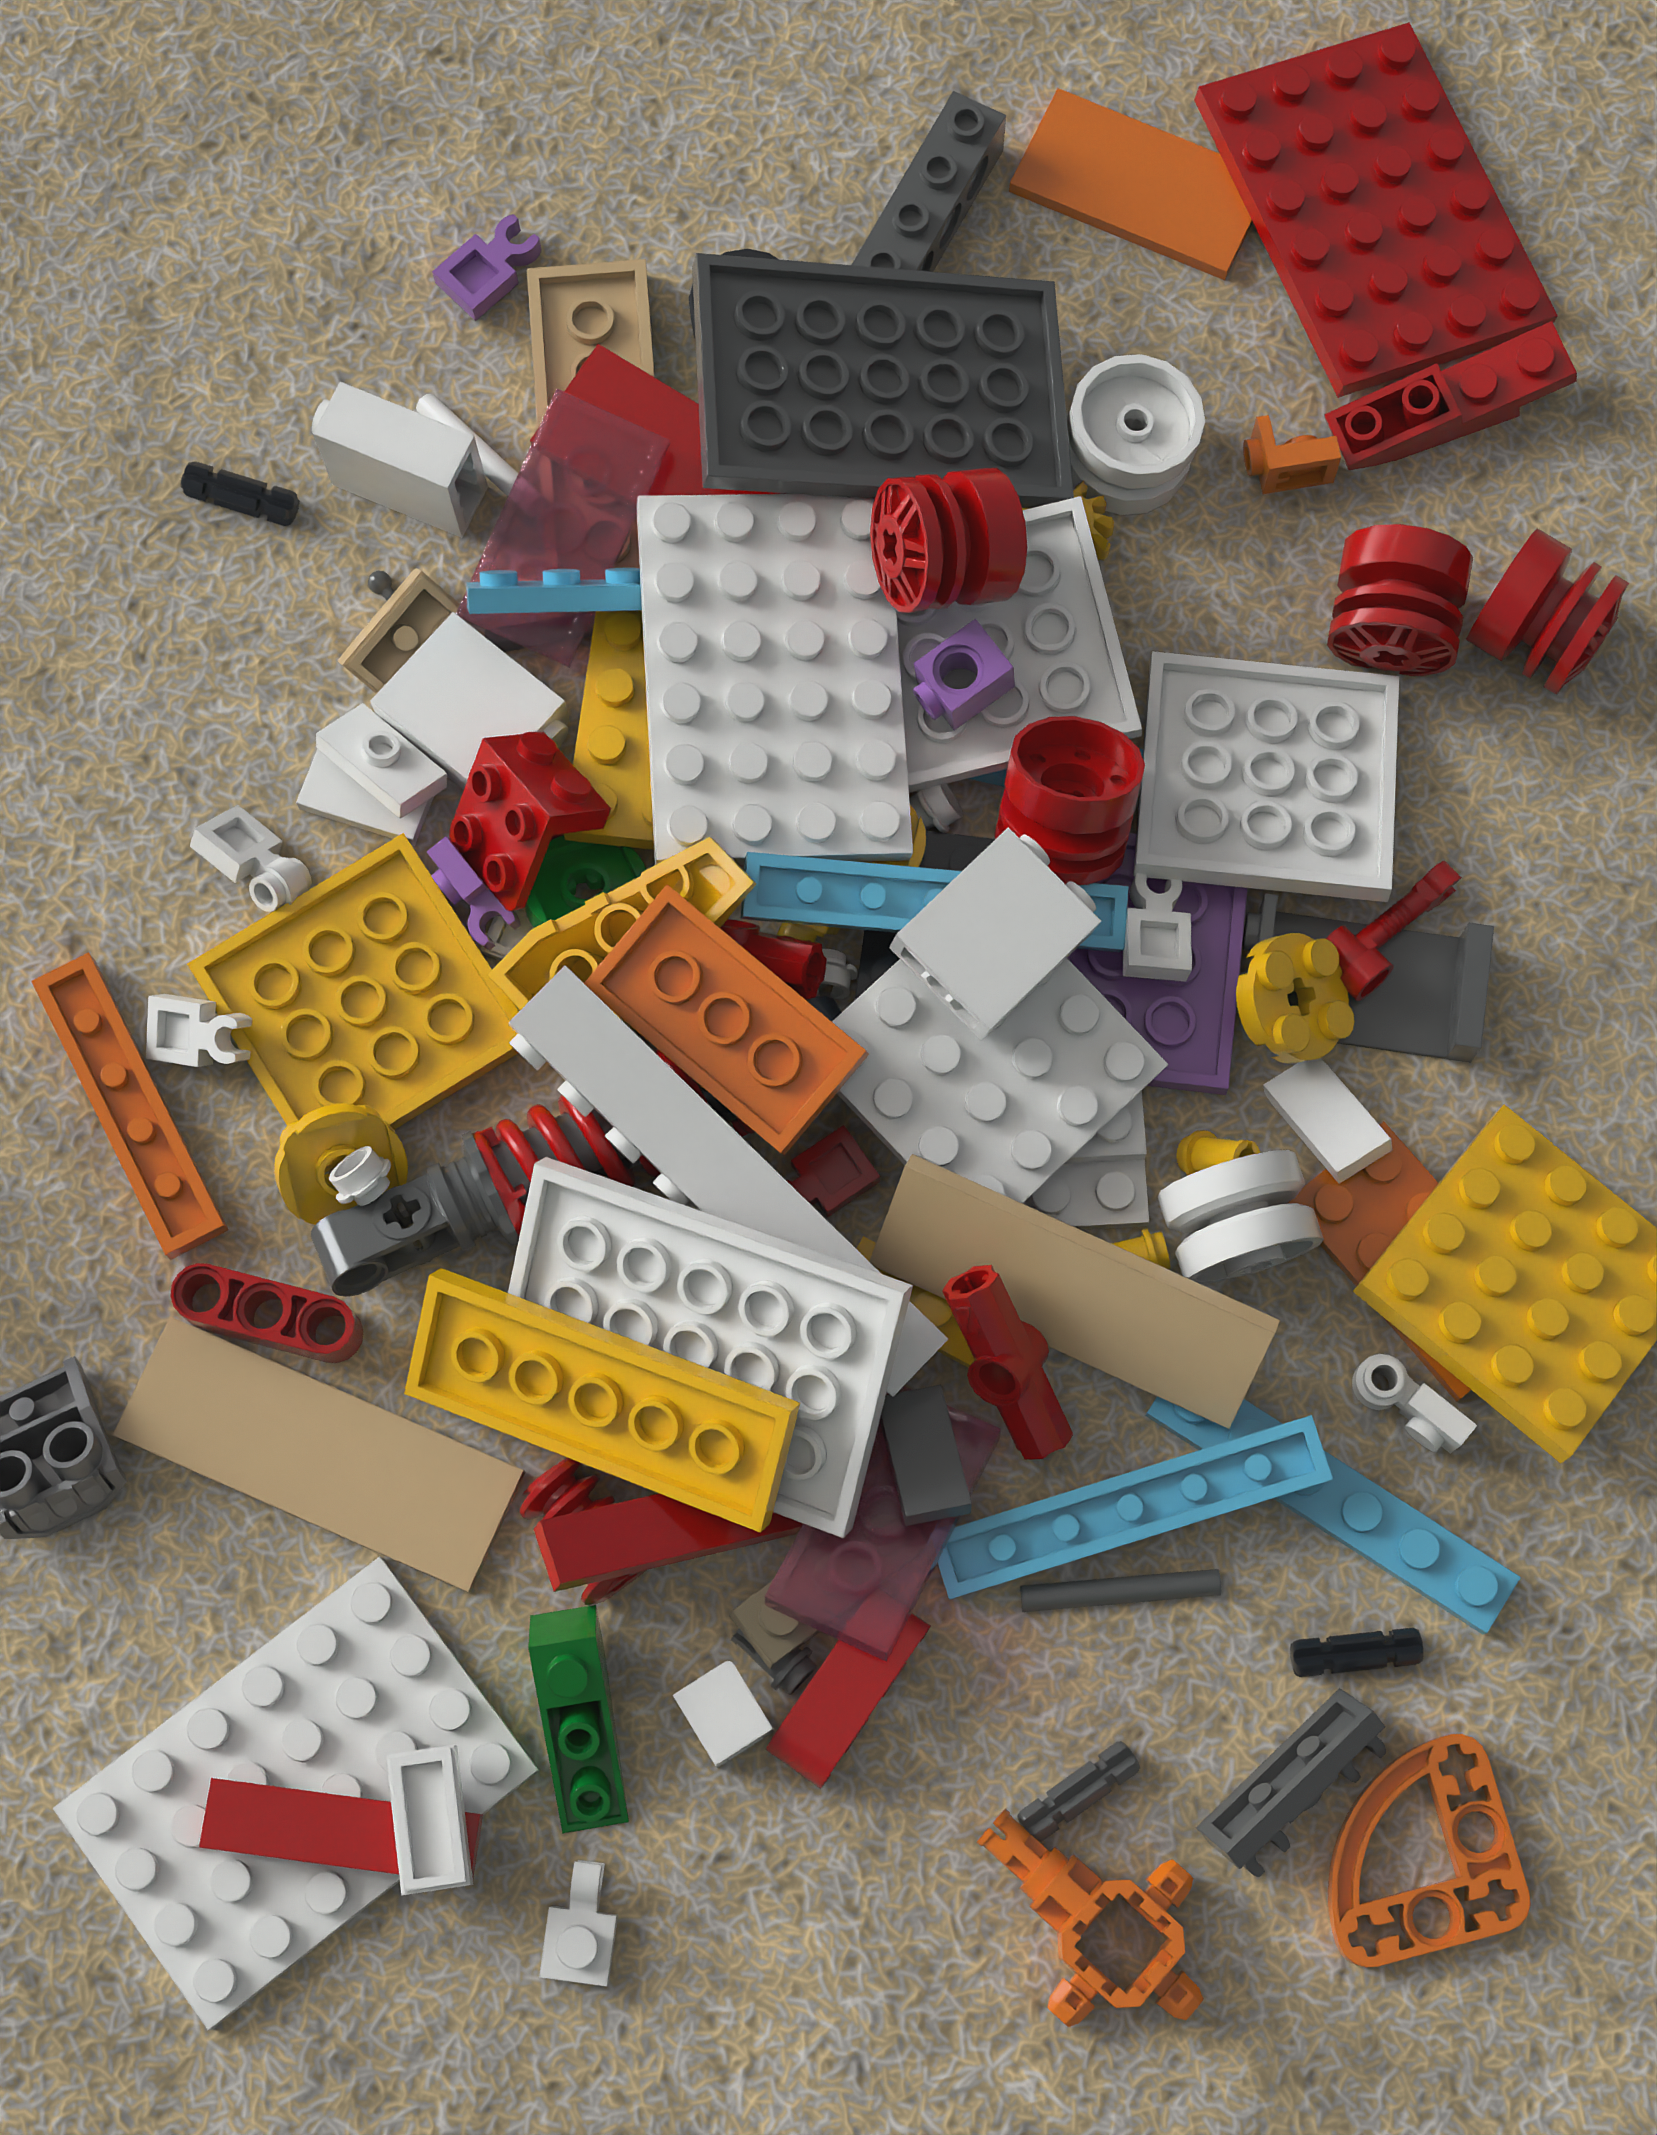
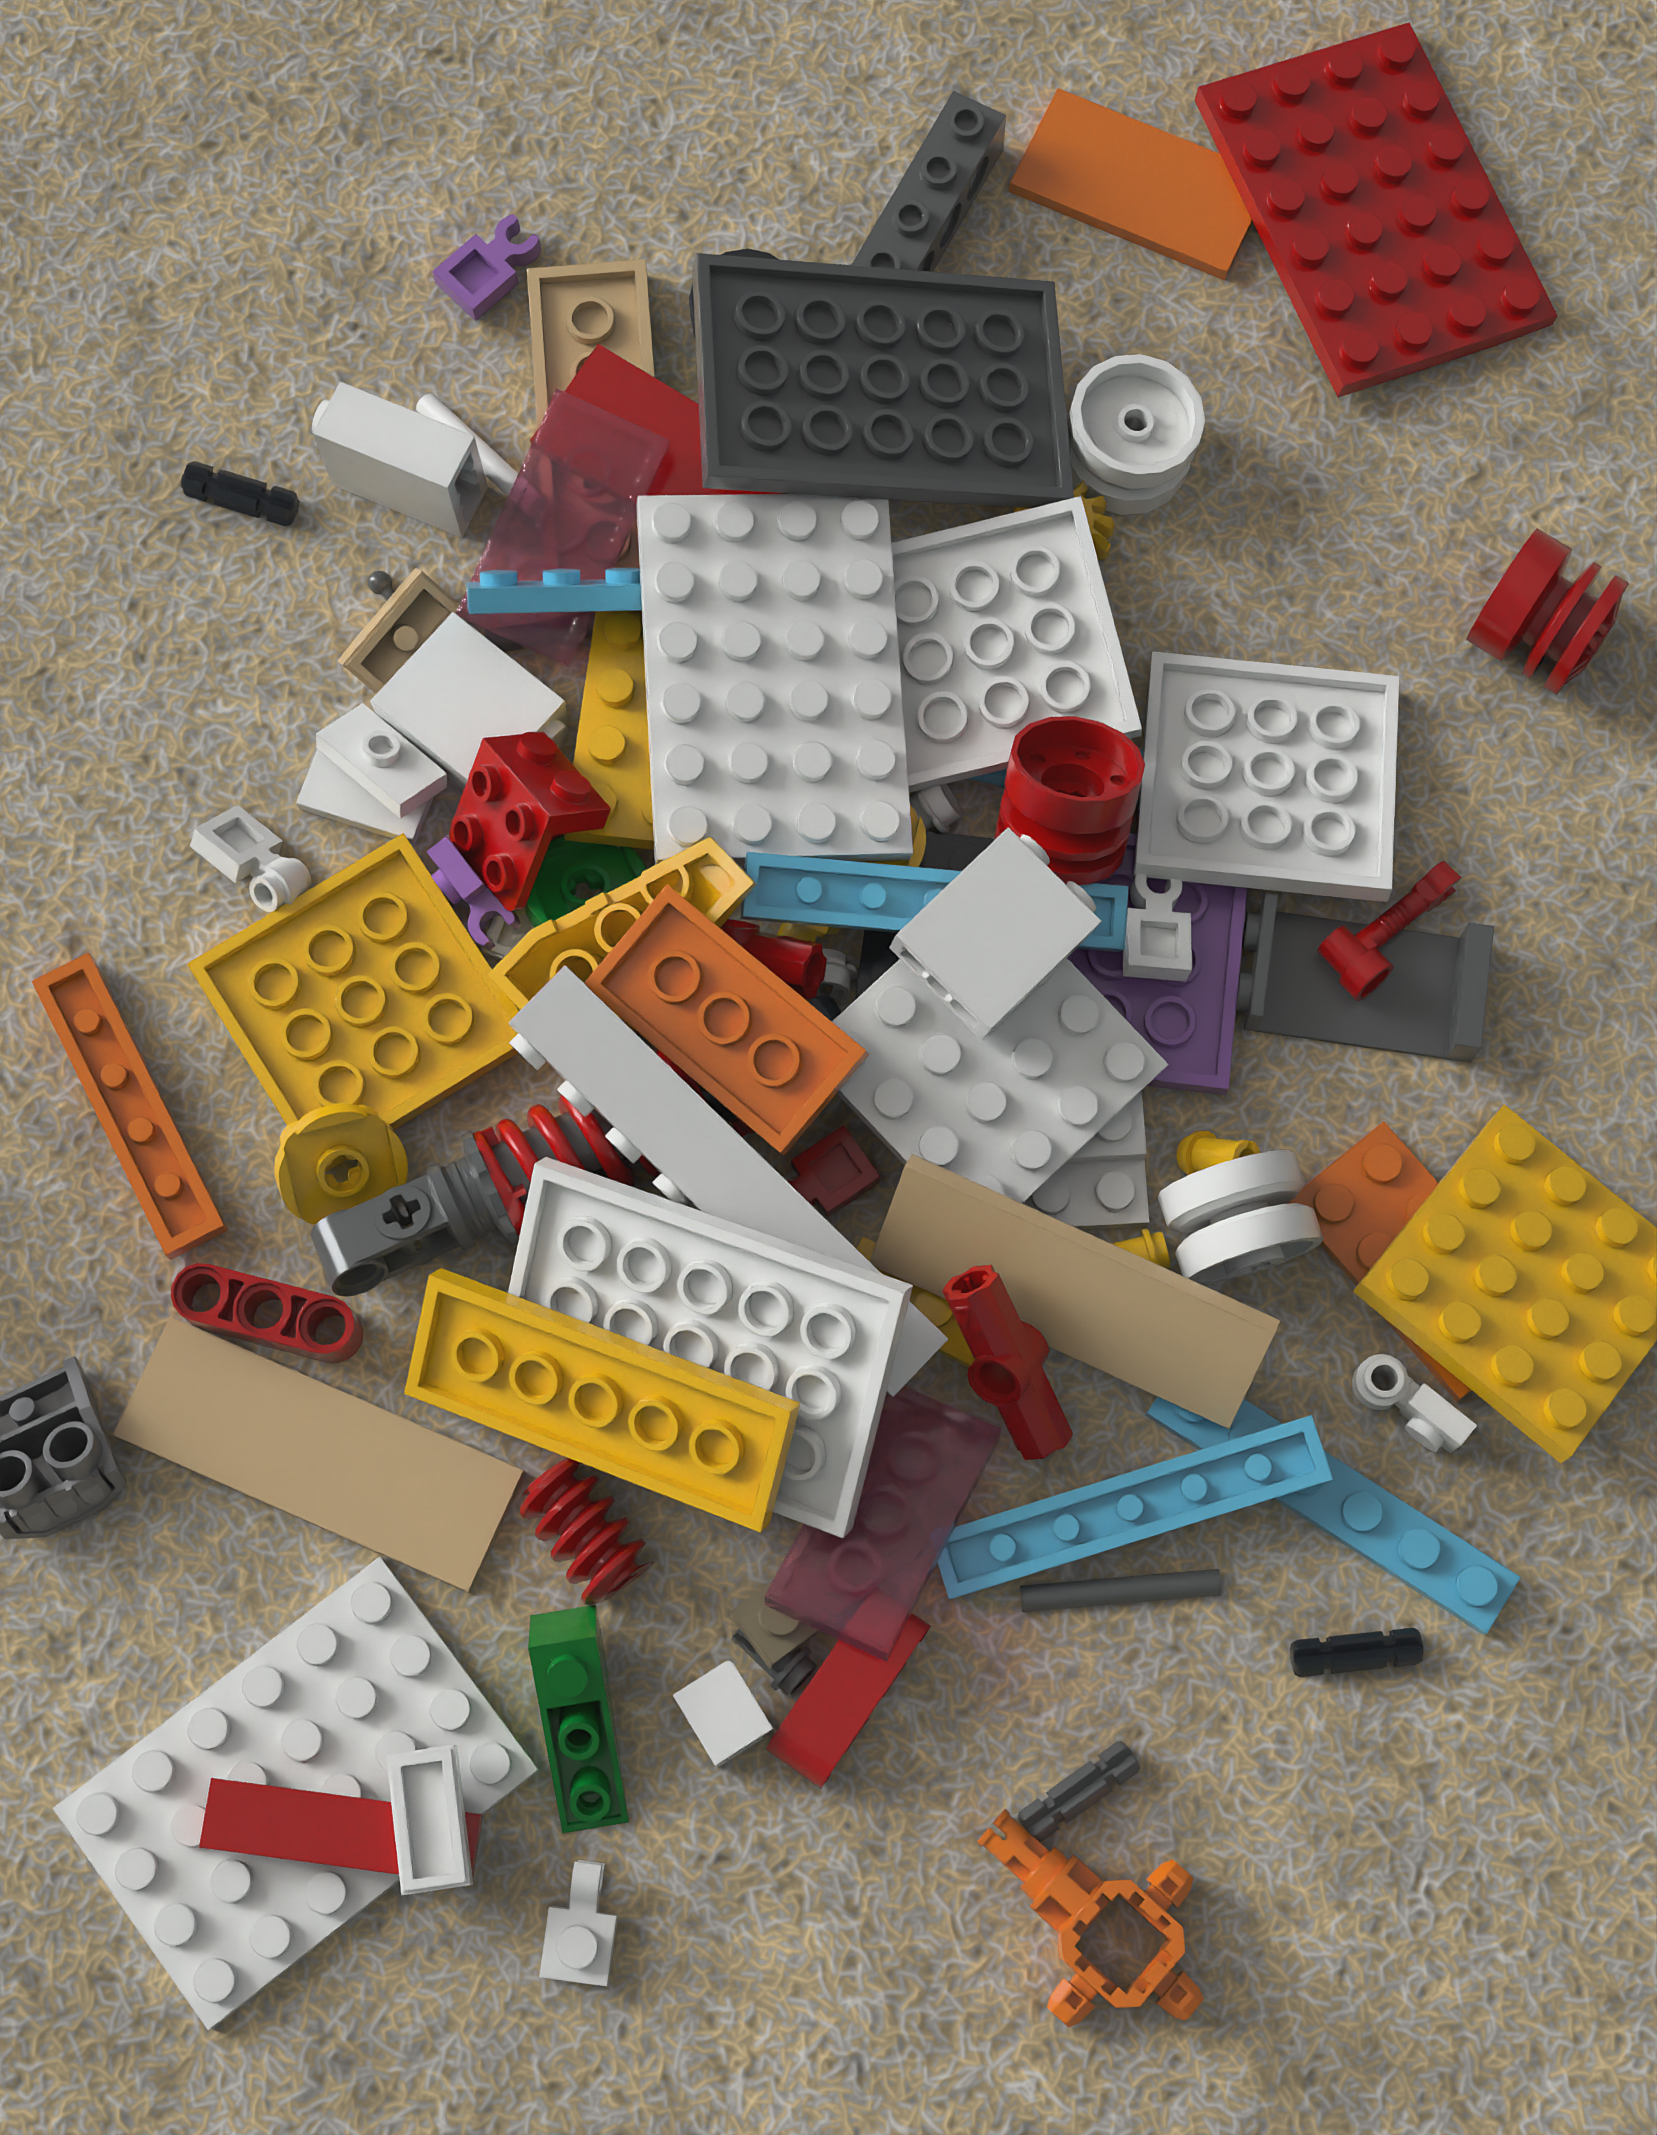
(190, 1034): white plate -> none
(361, 1177): white plate -> none
(640, 1537): red tile -> none
(924, 1456): dark grey tile -> none
(948, 539): red wheel -> none
(966, 649): medium lavender brick -> none
(1292, 1780): dark grey plate -> none
(1293, 465): orange bracket -> none
(1323, 1001): yellow plate -> none
(1328, 1118): white tile -> none
(1400, 599): red wheel -> none
(1452, 402): red slope -> none
(1471, 1869): orange beam -> none

